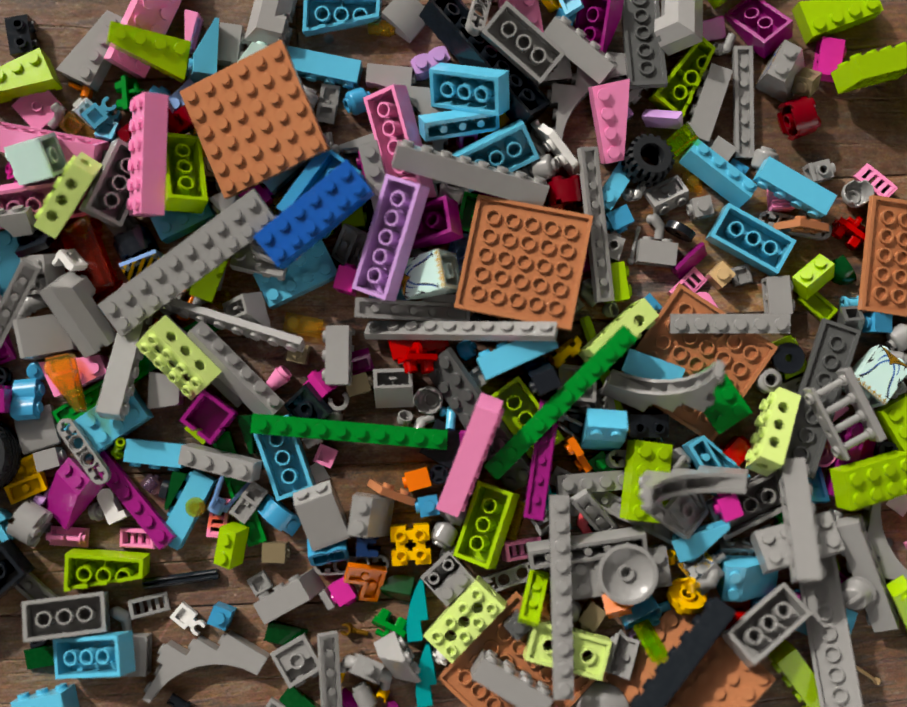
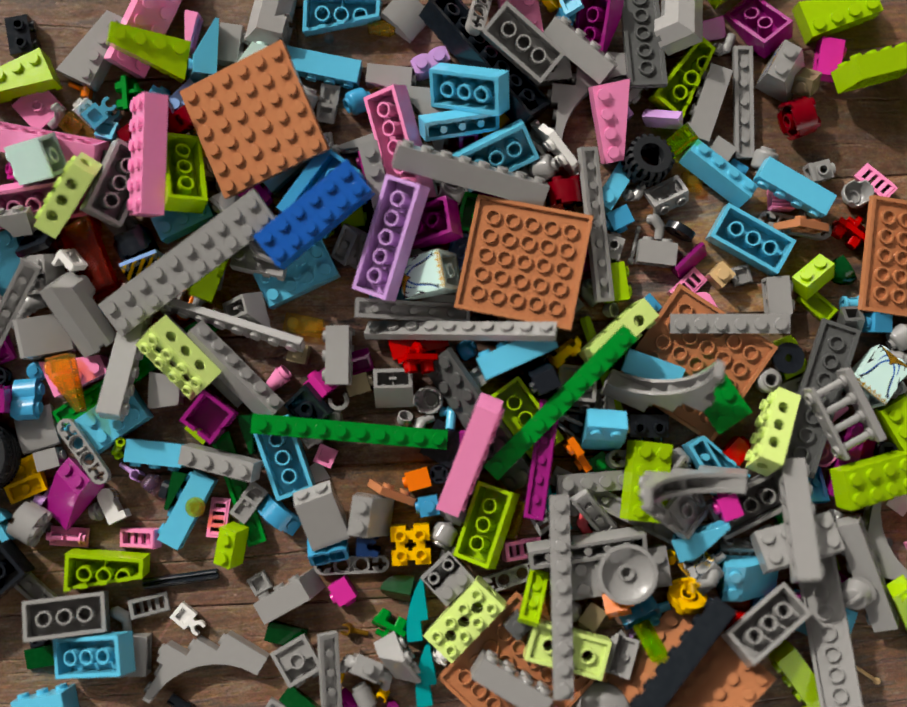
(133, 473): none -> lavender hand
(136, 503): magenta plate -> none
(218, 504): medium blue plant -> none
(221, 615): dark azure brick -> none
(275, 552): dark tan brick -> none
(324, 595): light grey tile -> none
(345, 278): dark pink brick -> none
(369, 577): orange plate -> none
(700, 207): light grey brick -> none

